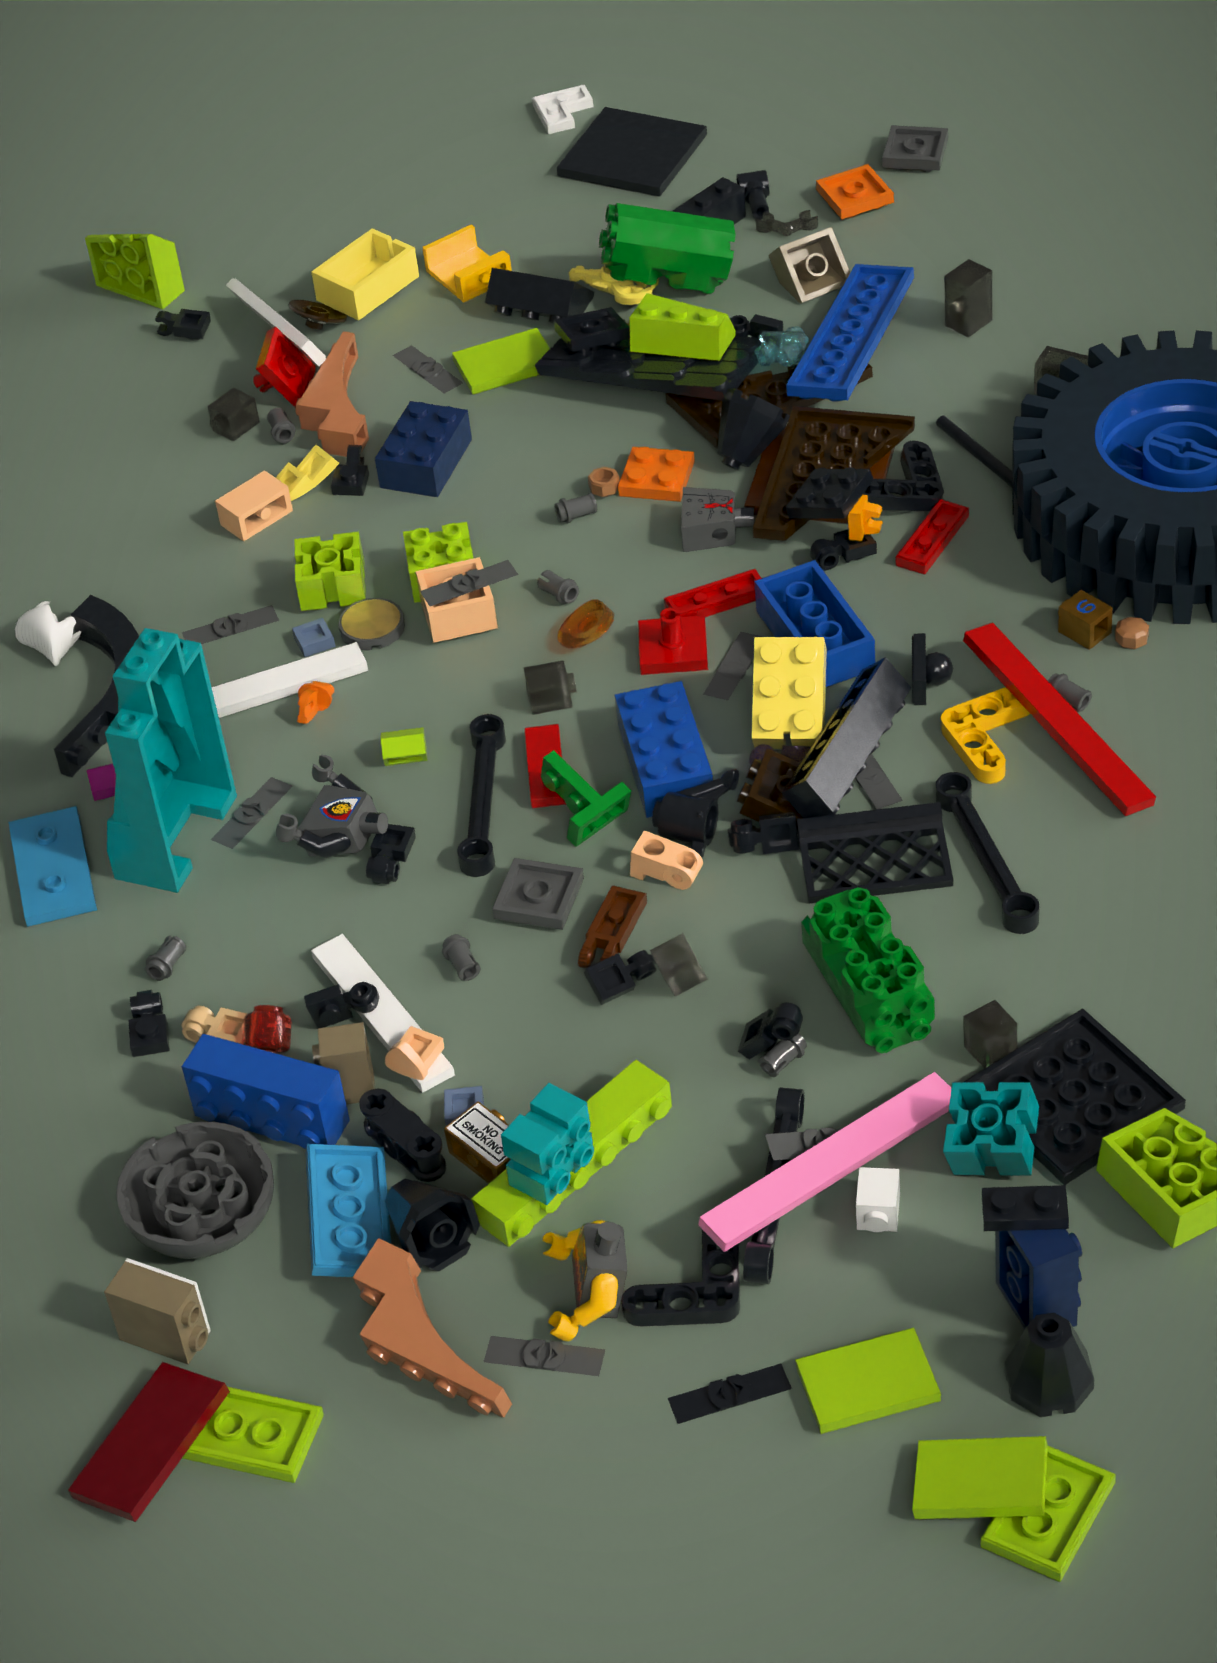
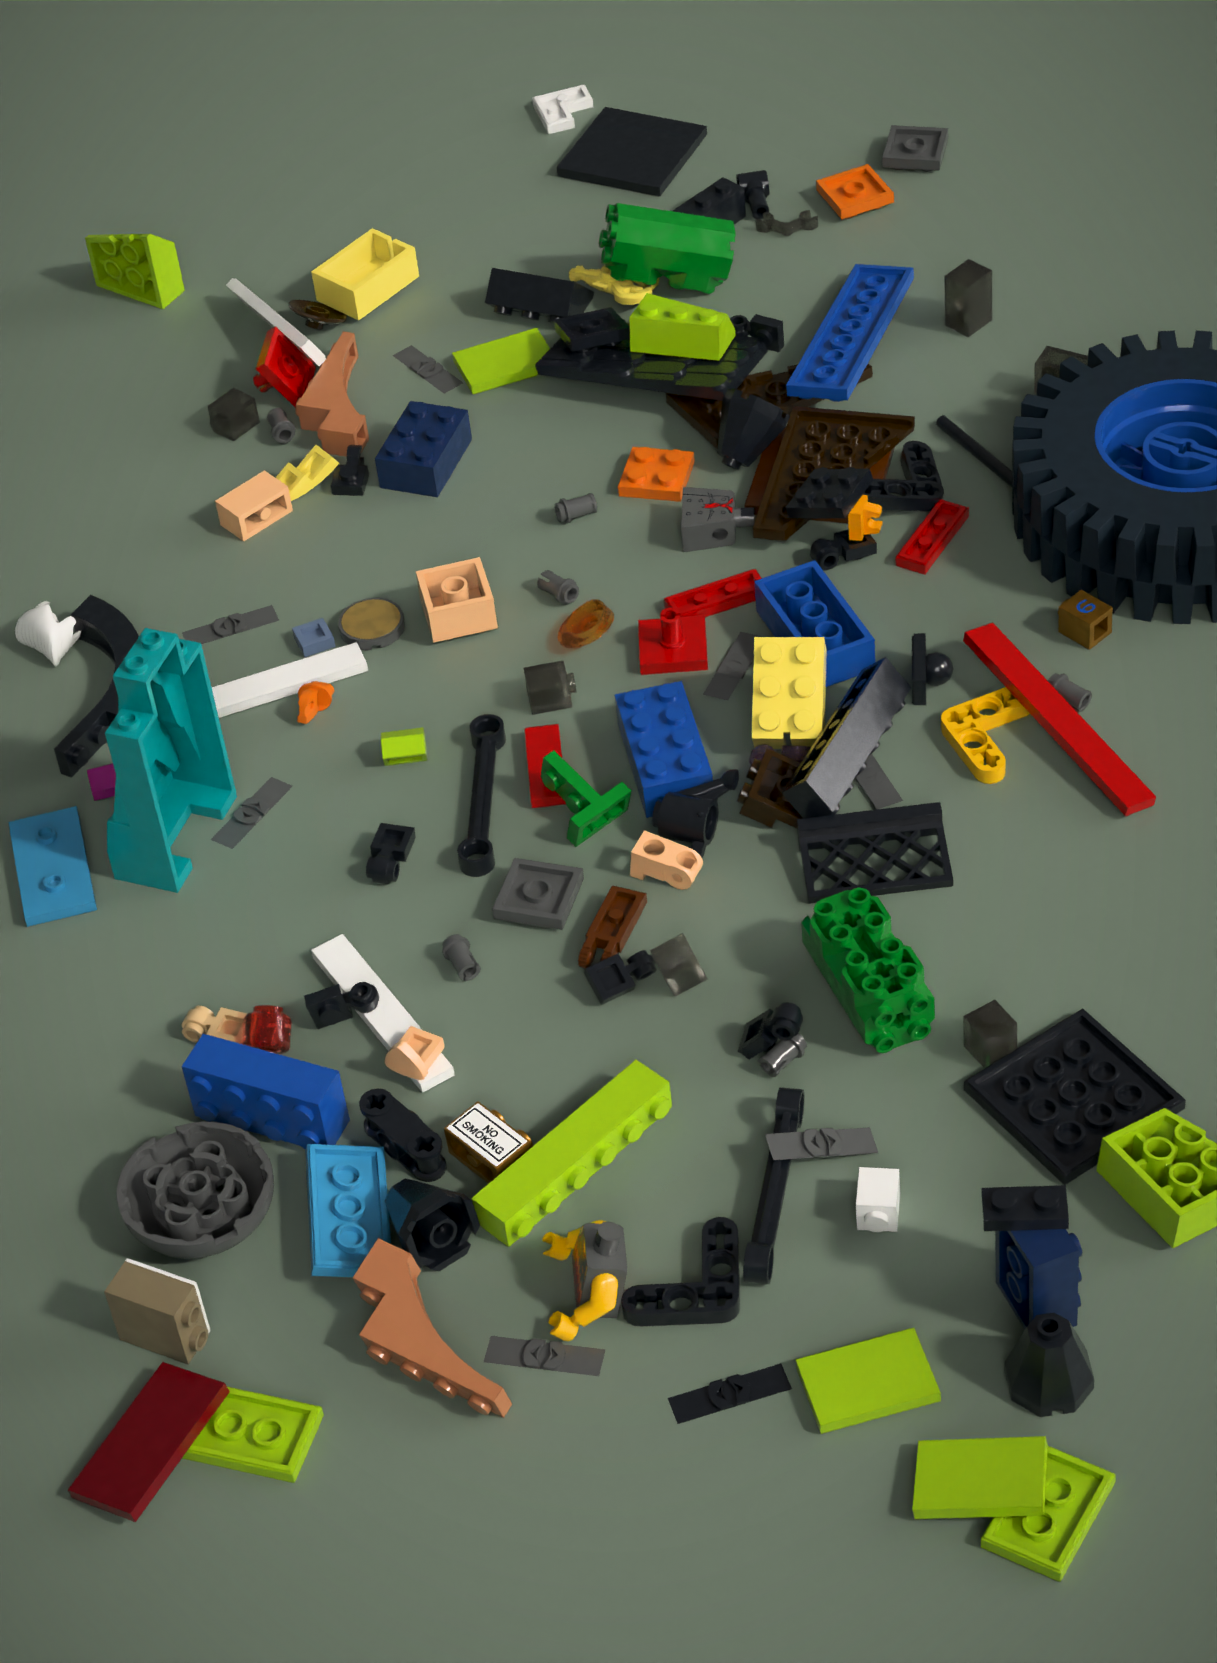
(149, 1030): black plate -> none
(160, 964): dark grey pin -> none
(186, 324): black plate -> none
(329, 571): lime brick -> none
(338, 818): dark grey torso -> none
(346, 1050): dark tan brick -> none
(435, 549): lime brick -> none
(459, 1100): sand blue tile -> none
(462, 264): yellow panel -> none
(471, 581): dark grey piece -> none
(548, 1144): teal brick -> none
(603, 481): medium nougat tile -> none
(776, 834): black plate -> none
(782, 347): clear light blue hips -> none
(810, 265): dark tan slope -> none
(826, 1162): bright pink tile -> none
(987, 853): black piece -> none
(991, 1128): teal brick -> none
(1132, 632): medium nougat tile -> none

